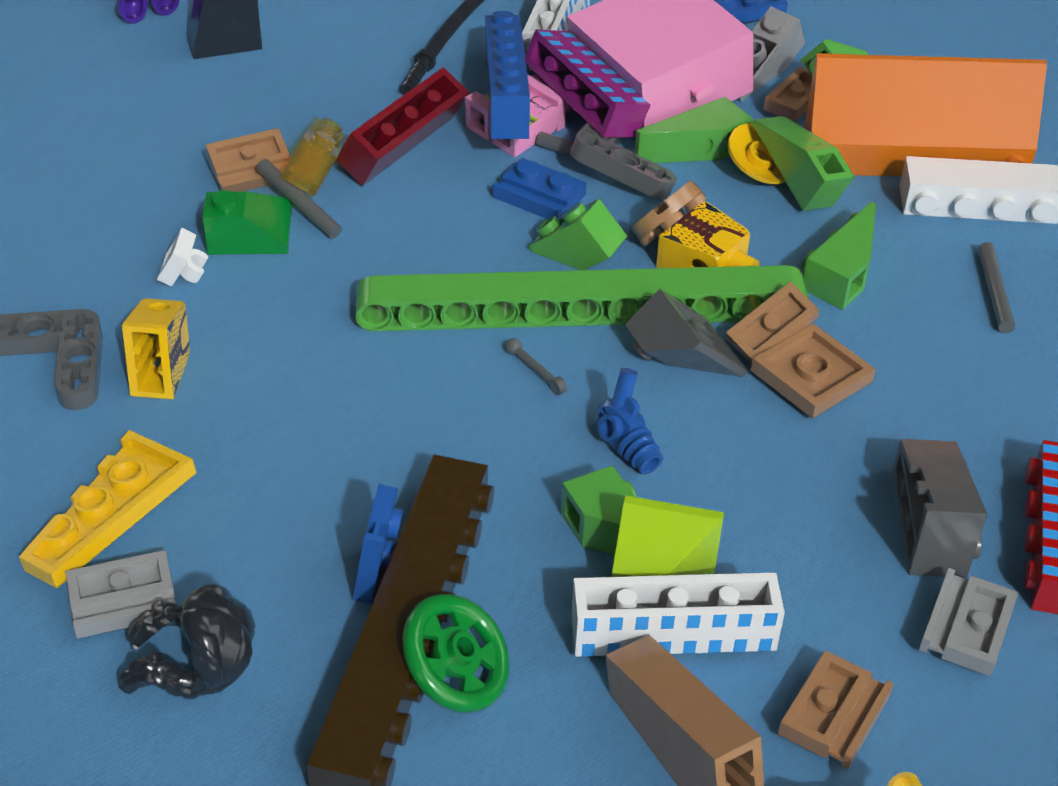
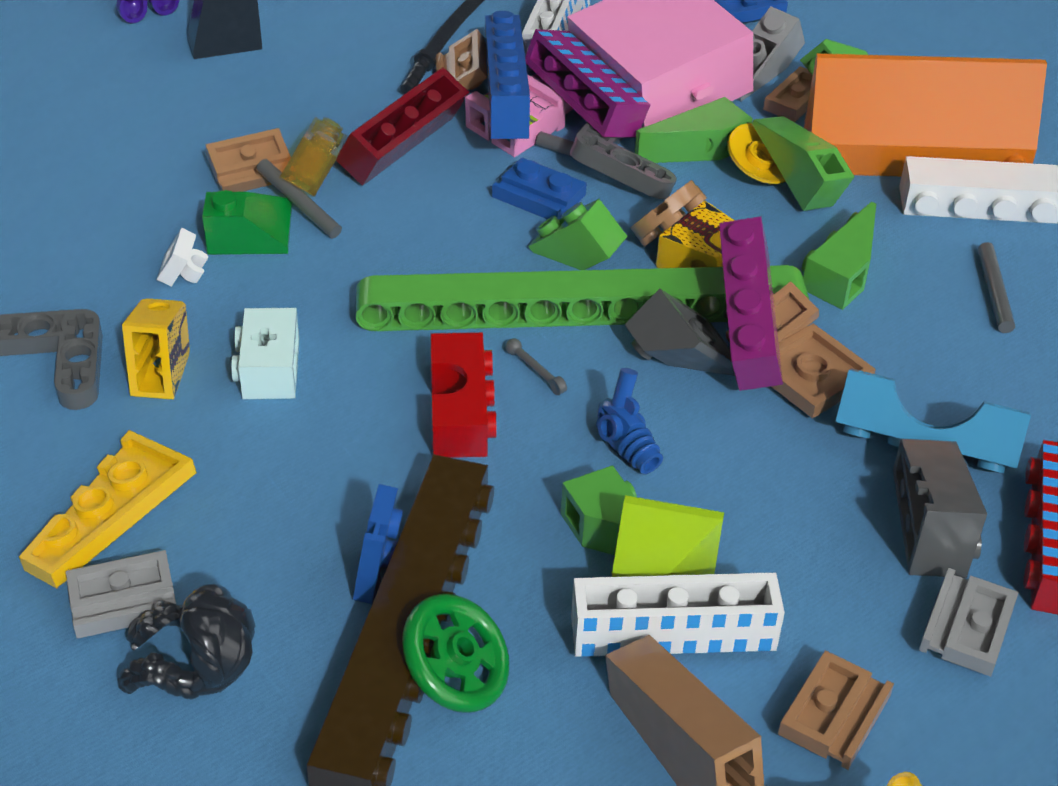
(267, 353): none -> light aqua brick
(461, 395): none -> red arch
(466, 60): none -> medium nougat plate
(750, 304): none -> magenta brick
(990, 434): none -> dark azure arch

